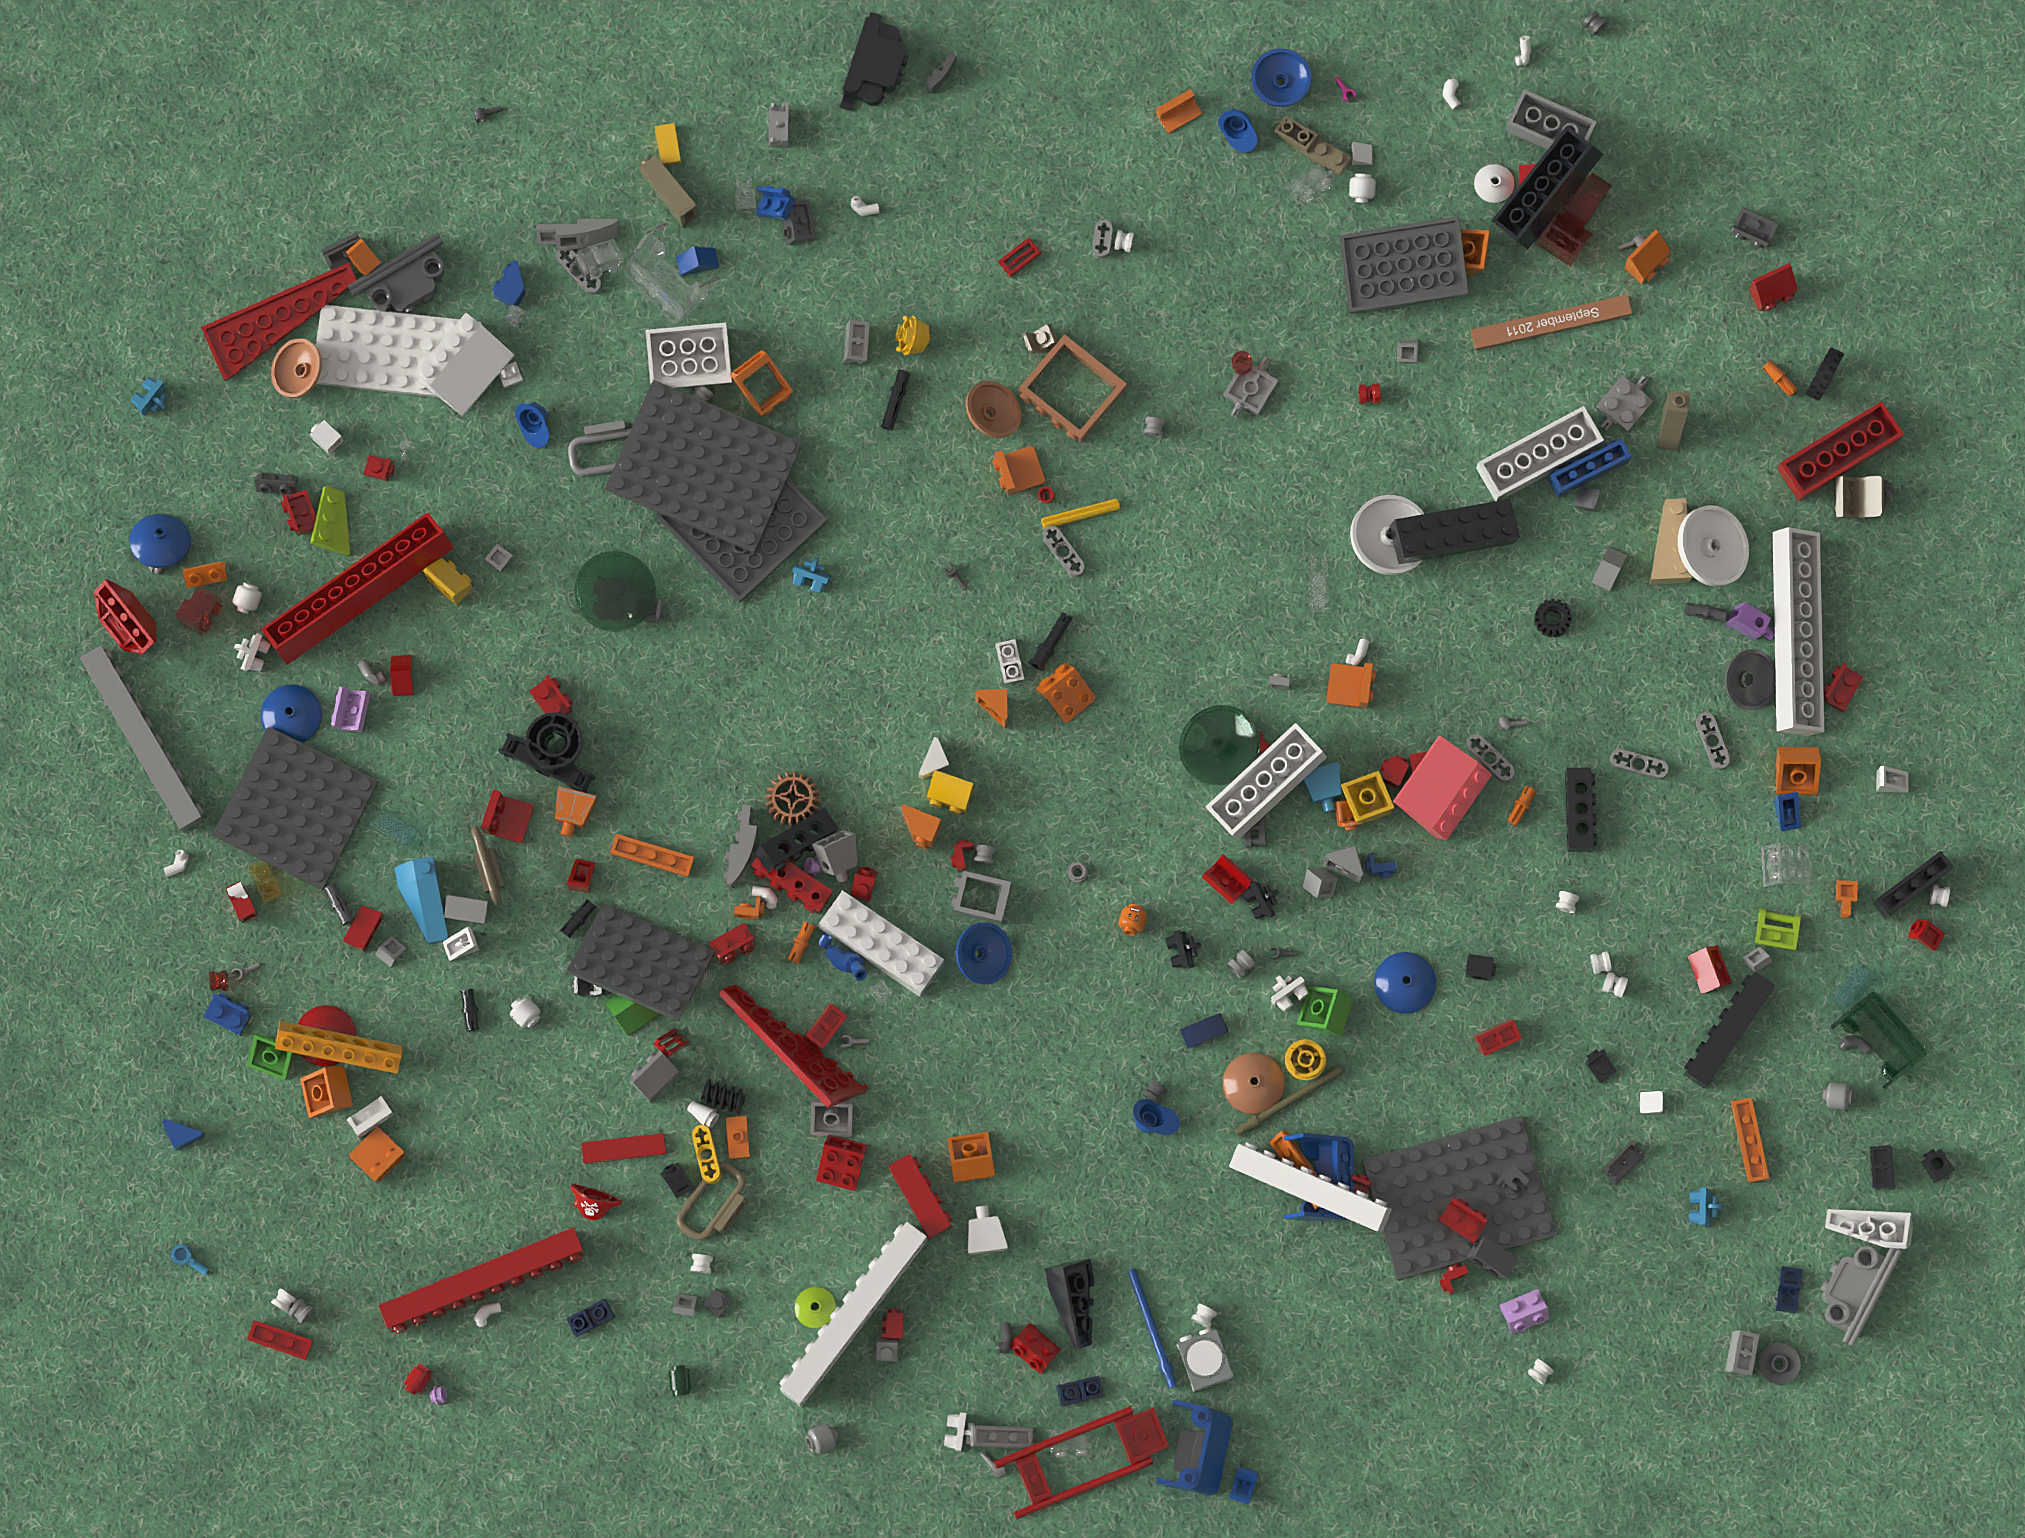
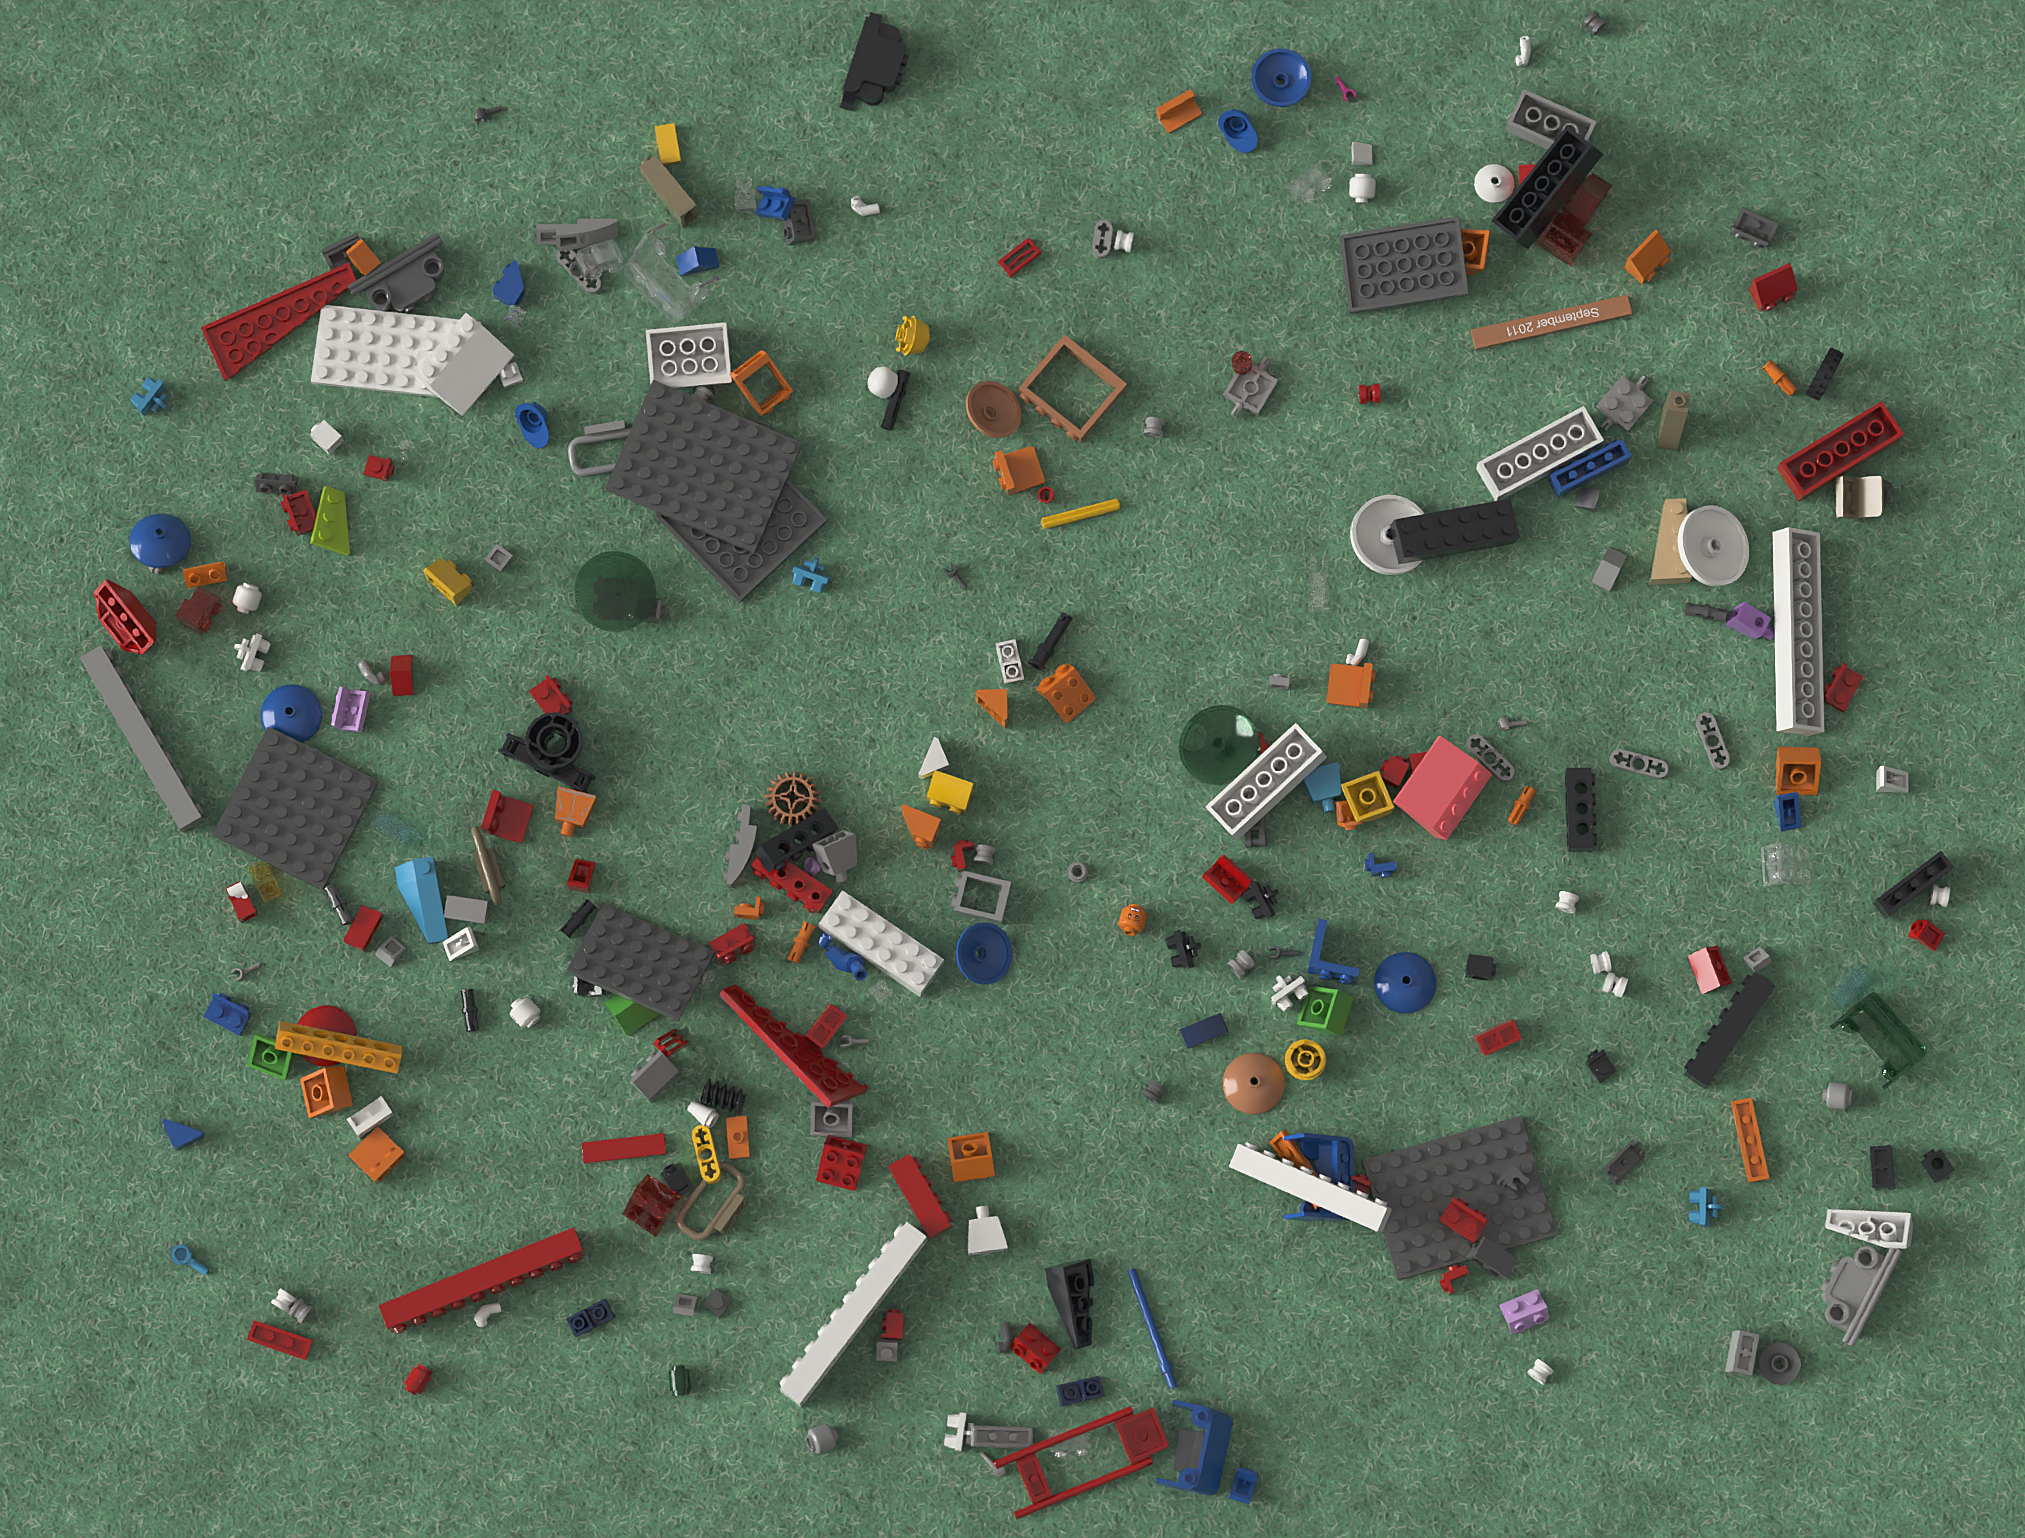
(179, 864): white arm -> none
(218, 980): clear red wheel -> none
(296, 368): nougat dish -> none
(357, 588): red brick -> none
(438, 1395): lavender plate -> none
(592, 1202): red hat -> none
(651, 1205): none -> clear red slope
(652, 855): orange plate -> none
(768, 895): white arm -> none
(779, 125): light grey hinge -> none
(816, 1318): lime dish -> none
(856, 342): light grey hinge -> none
(863, 883): red bracket -> none
(882, 382): none -> white hair
(939, 77): dark grey slope -> none
(1040, 339): dark tan bracket -> none
(1050, 542): light grey beam -> none
(1155, 1118): blue piece -> none
(1204, 1315): white wheel -> none
(1204, 1359): panel -> none
(1254, 1121): olive bar -> none
(1312, 146): dark tan slope -> none
(1320, 882): light grey panel -> none
(1327, 970): none -> blue bracket
(1345, 863): light grey slope -> none
(1407, 350): light grey slope -> none
(1449, 93): white arm -> none
(1552, 630): black tyre -> none
(1638, 240): light grey hand -> none
(1651, 1102): white slope -> none
(1759, 680): dark grey dish -> none
(1777, 936): lime plate -> none
(1788, 1289): dark blue slope -> none
(1846, 893): orange plate -> none
(1854, 1041): dark grey arm -> none

